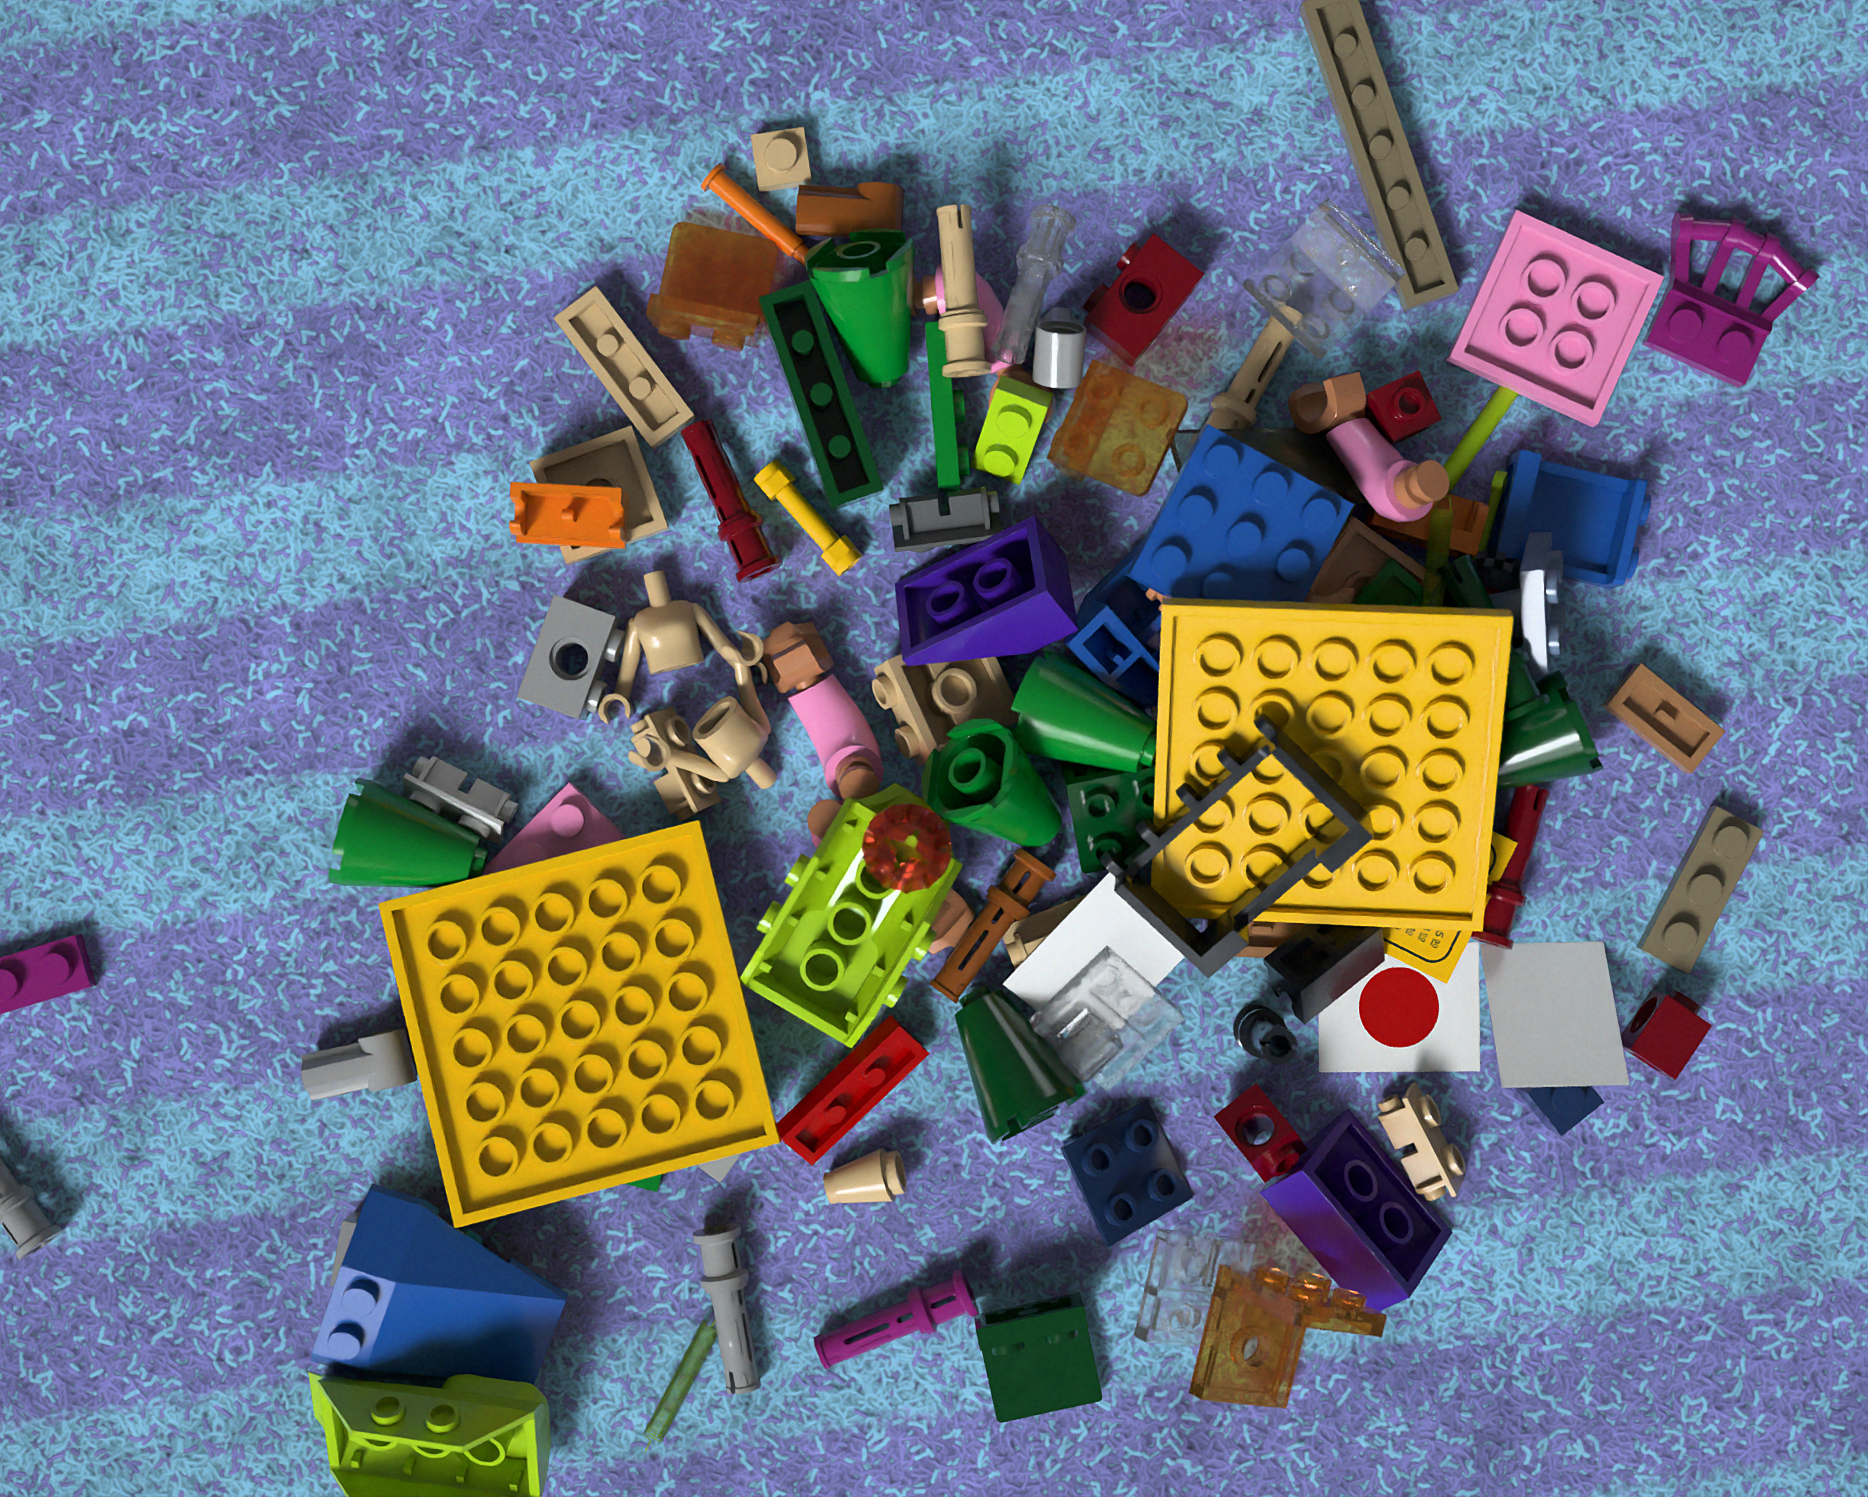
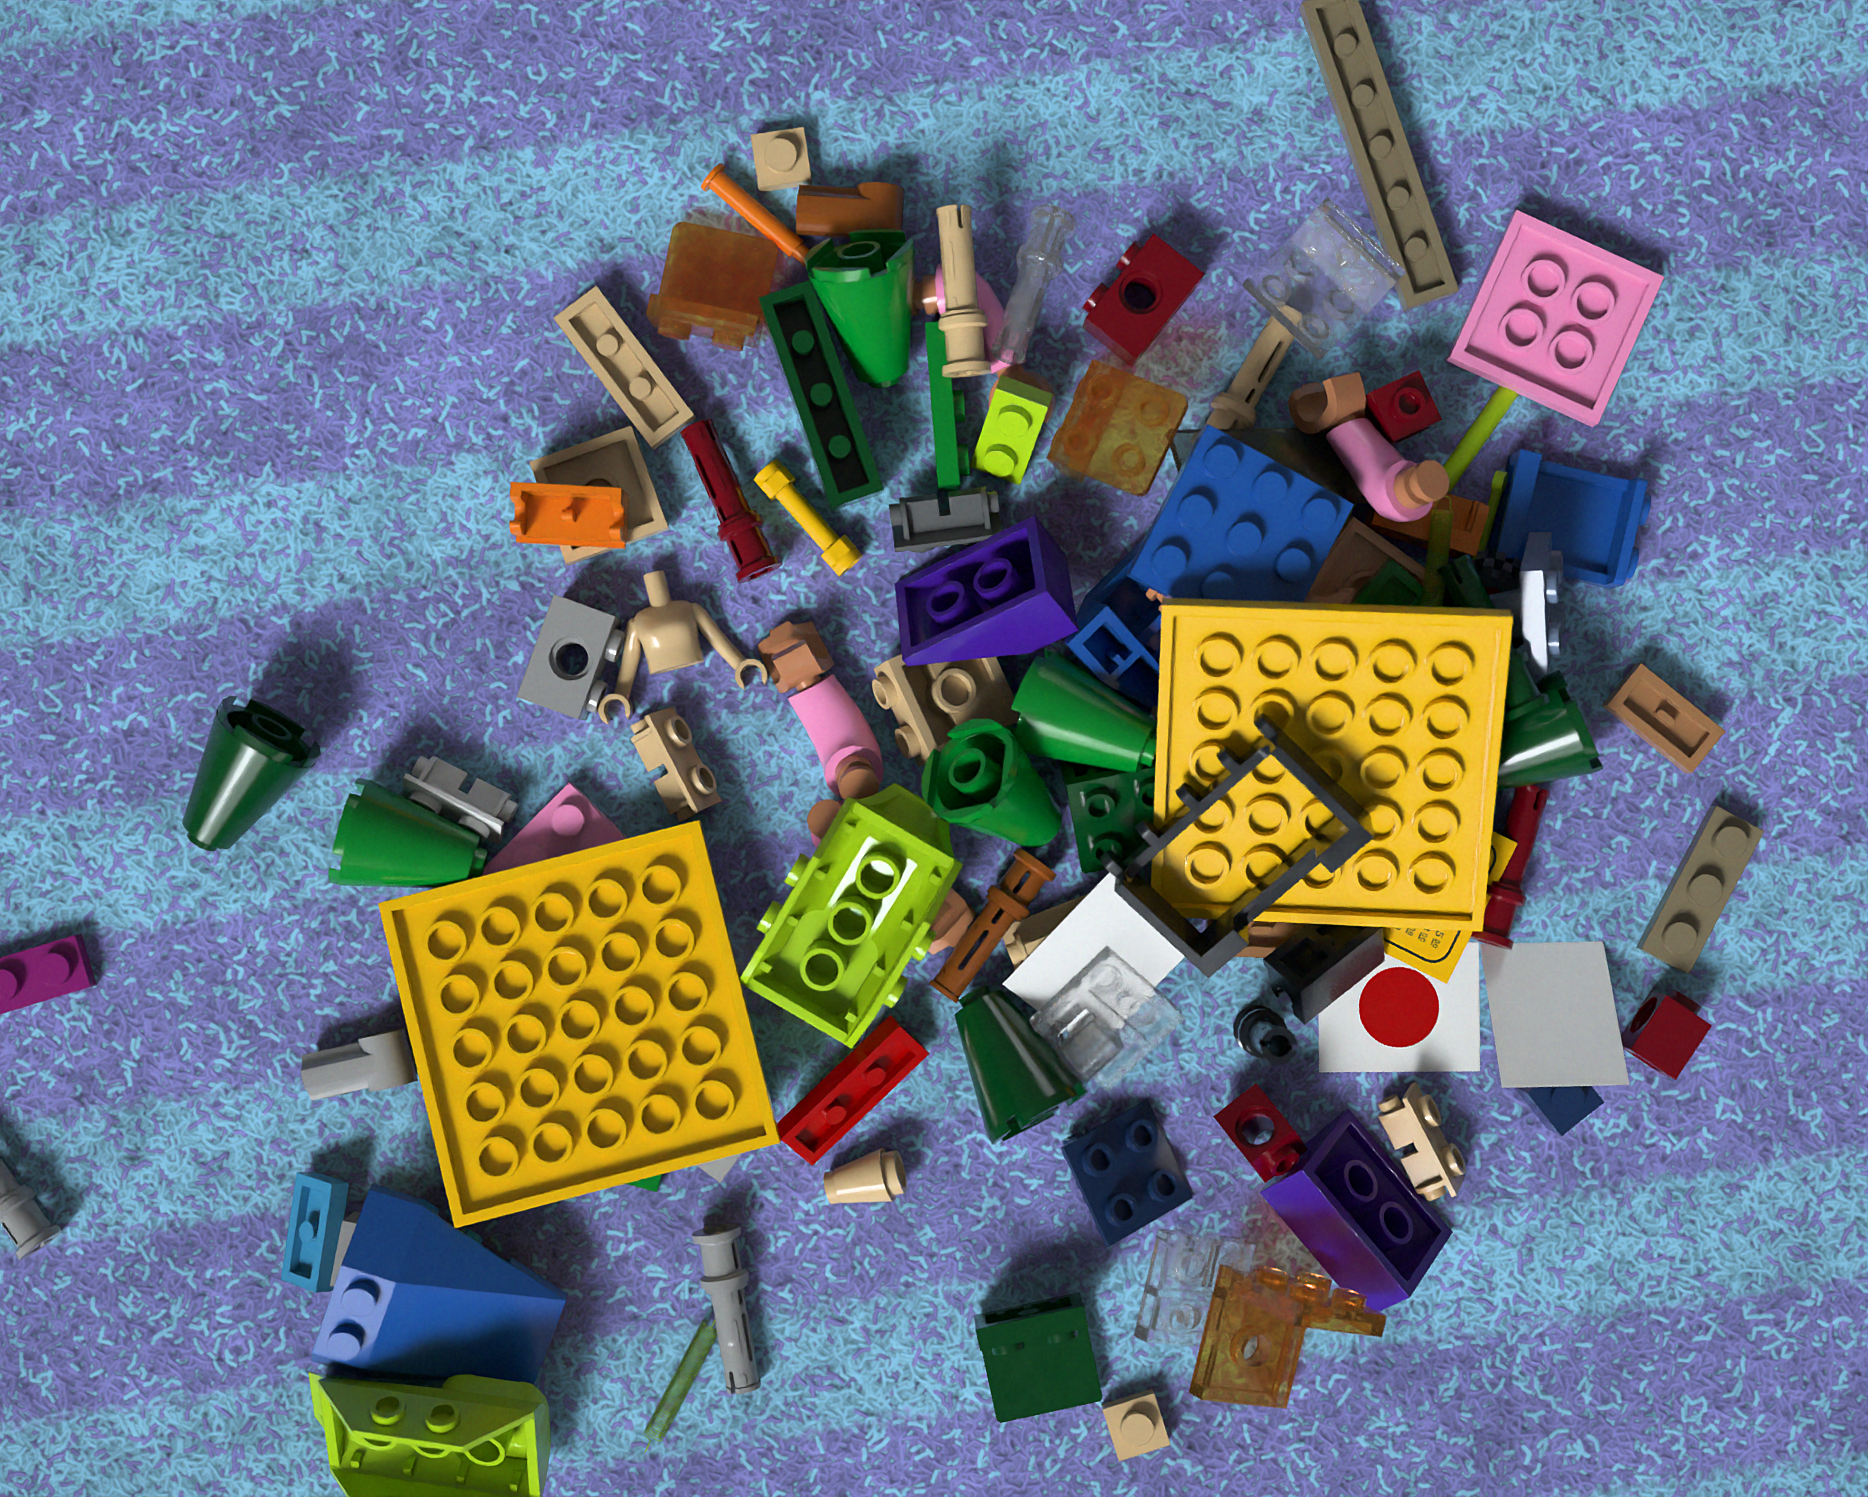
(244, 770): none -> dark green cone
(314, 1230): none -> dark azure plate
(726, 731): tan piece -> none
(835, 1345): magenta pin -> none
(899, 823): clear red gear -> none
(1059, 349): light grey piece -> none
(1135, 1424): none -> tan plate
(1709, 330): magenta plate -> none

